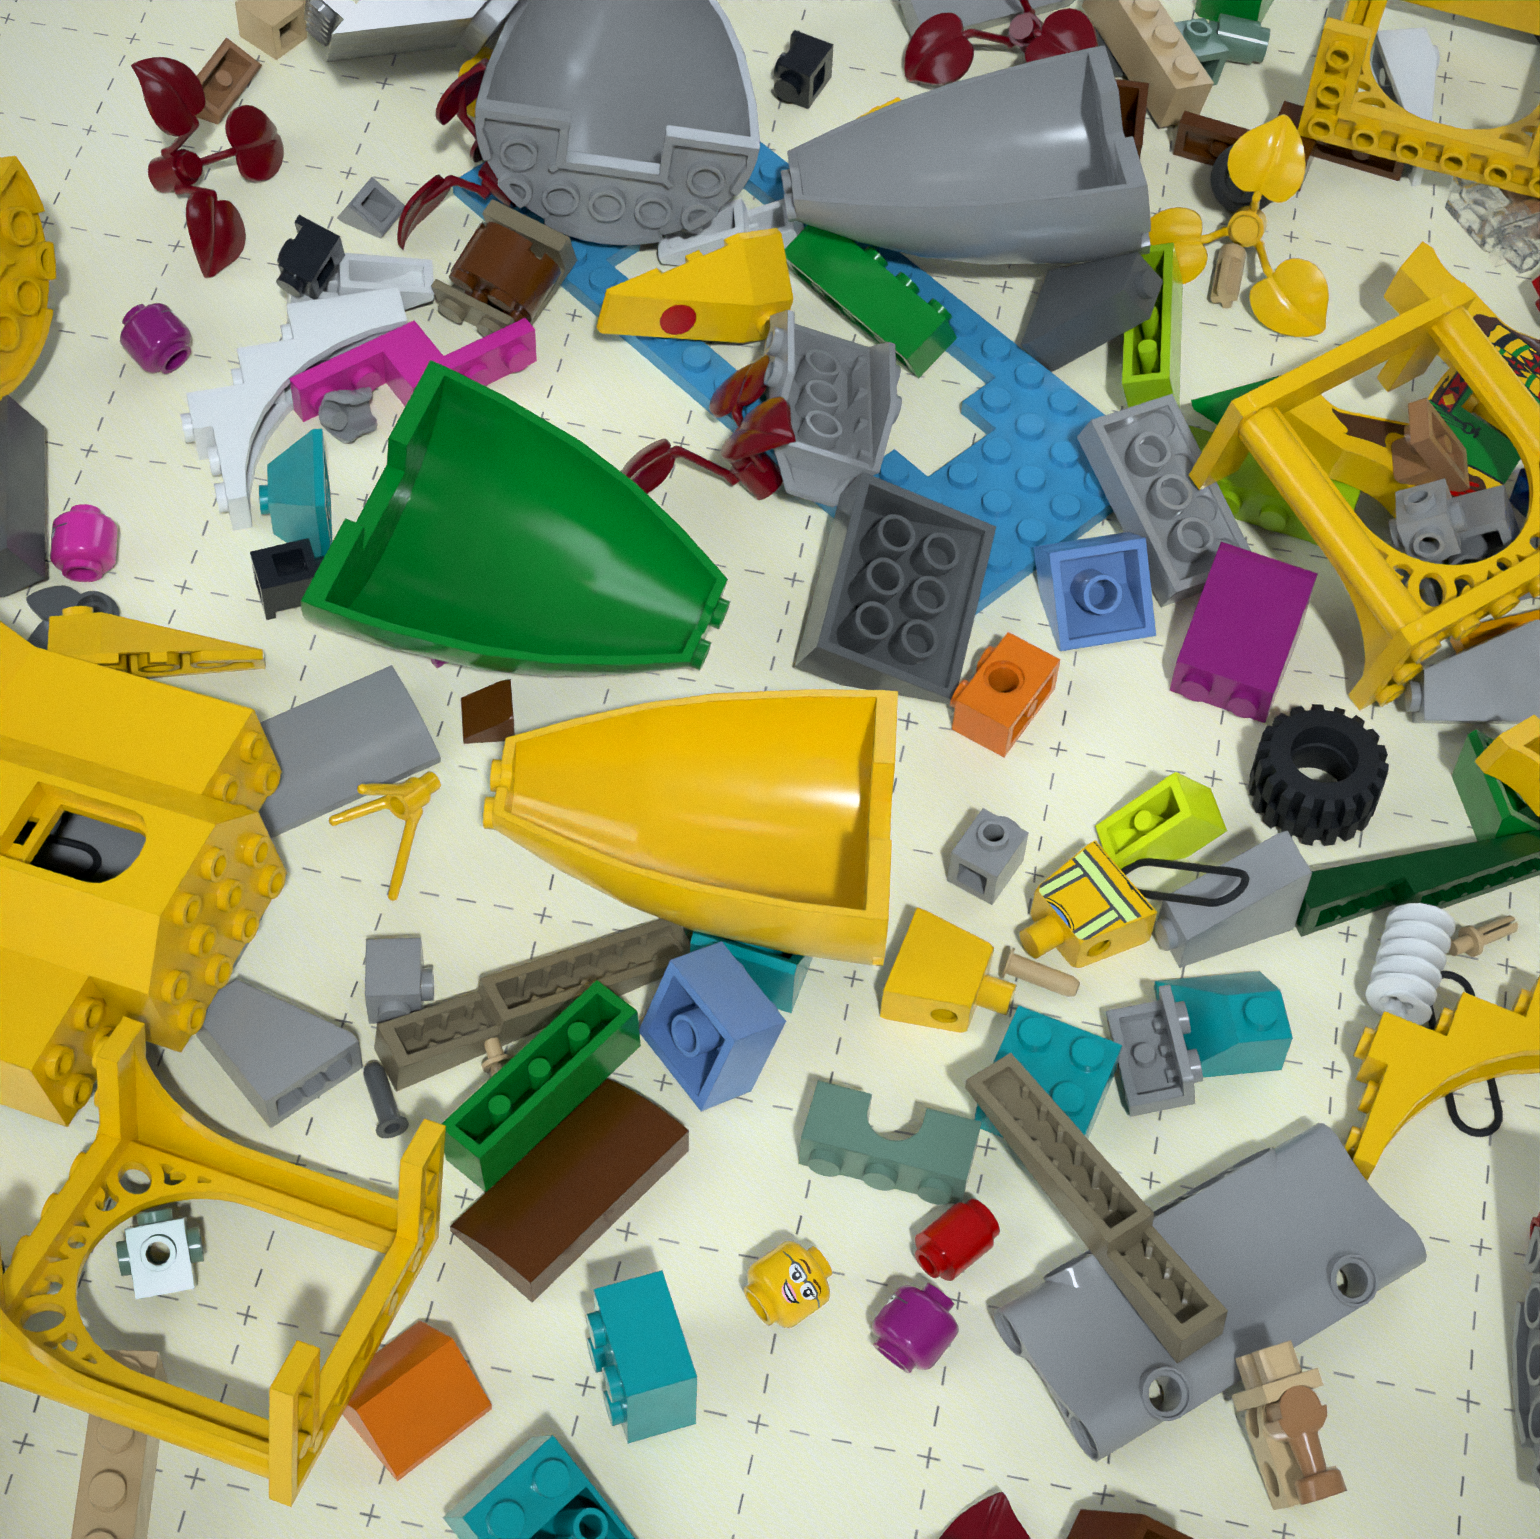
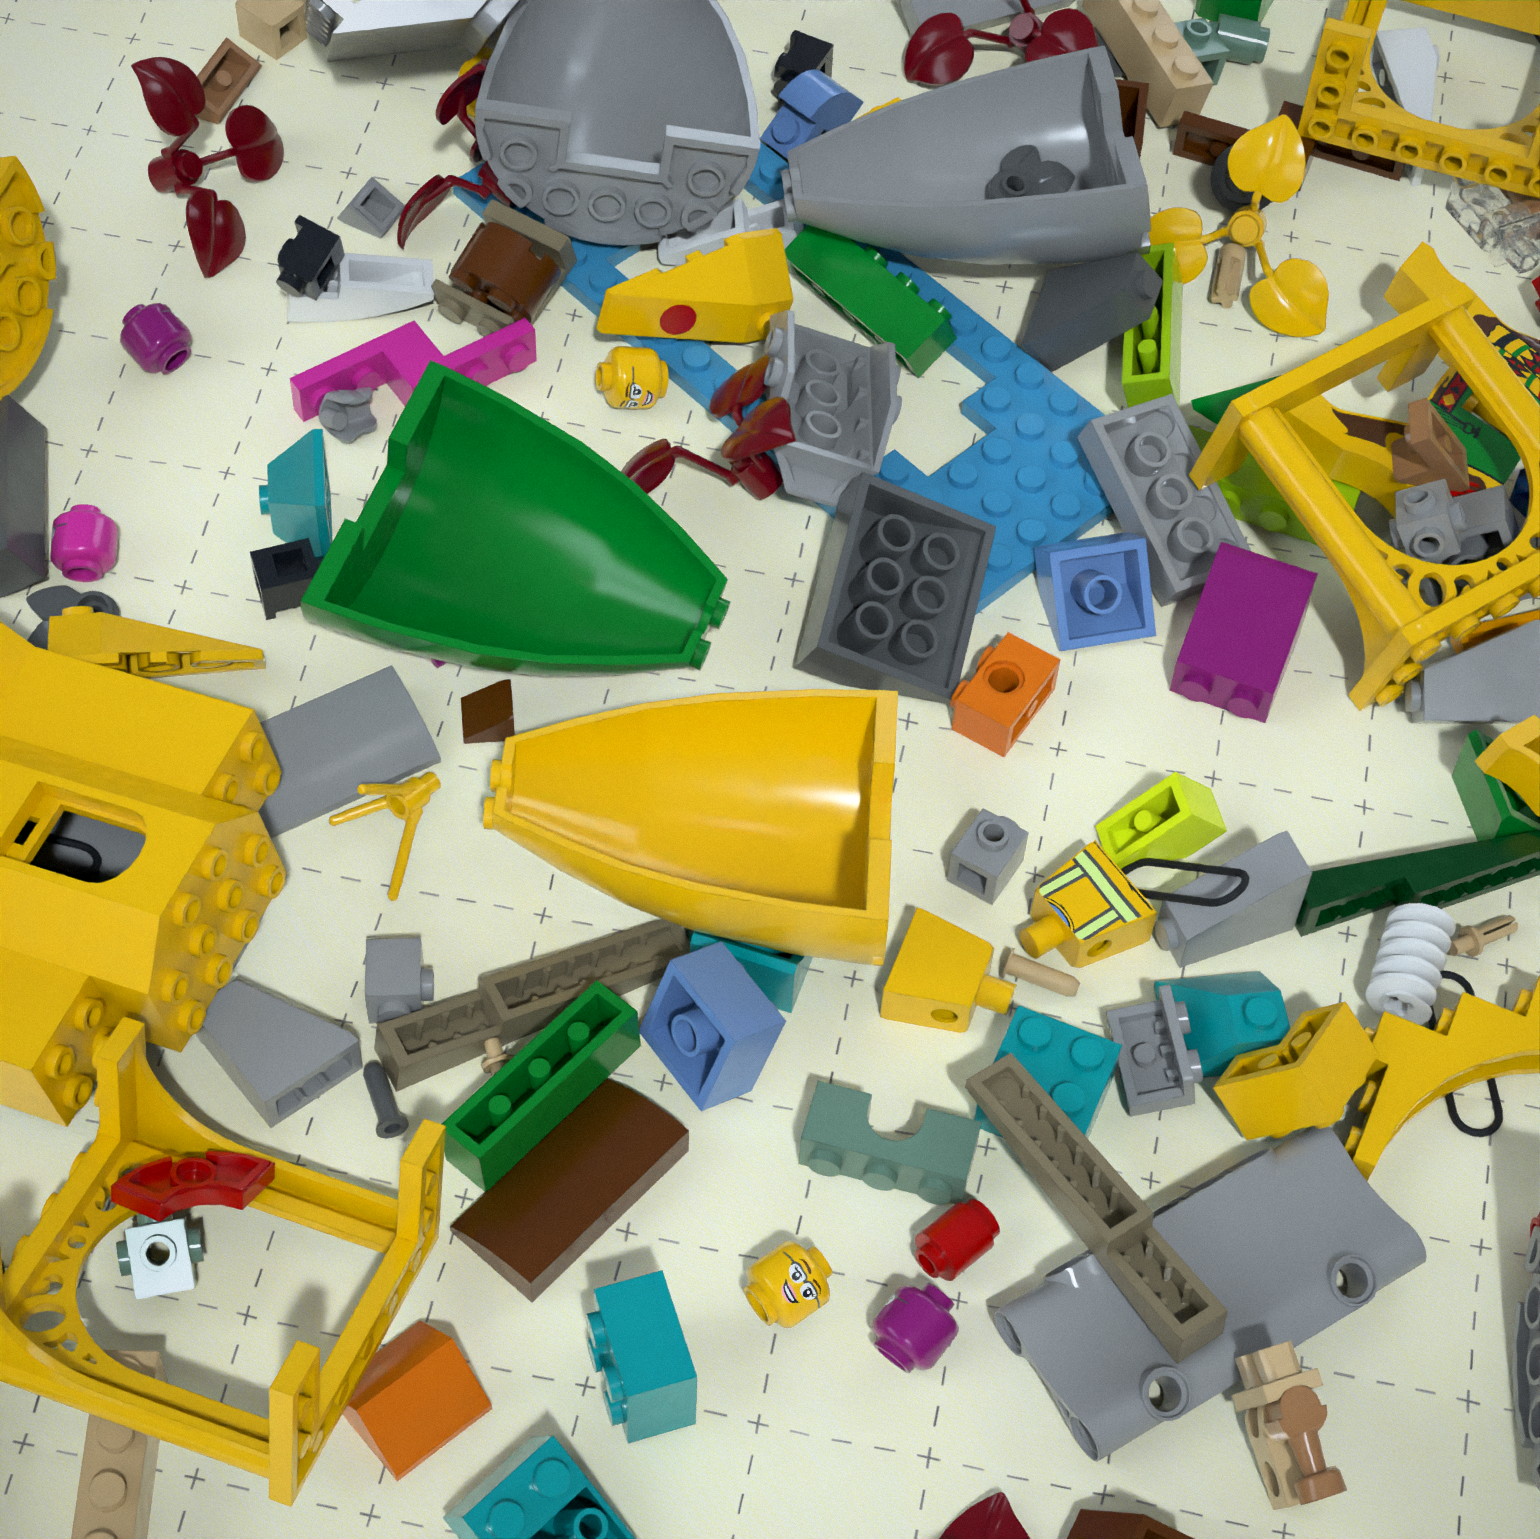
(167, 1187): none -> red tile
(239, 419): white arch -> none
(632, 377): none -> yellow head
(810, 106): none -> medium blue brick
(1029, 176): none -> dark grey plate
(1302, 1078): none -> yellow brick
(1321, 742): black tyre -> none

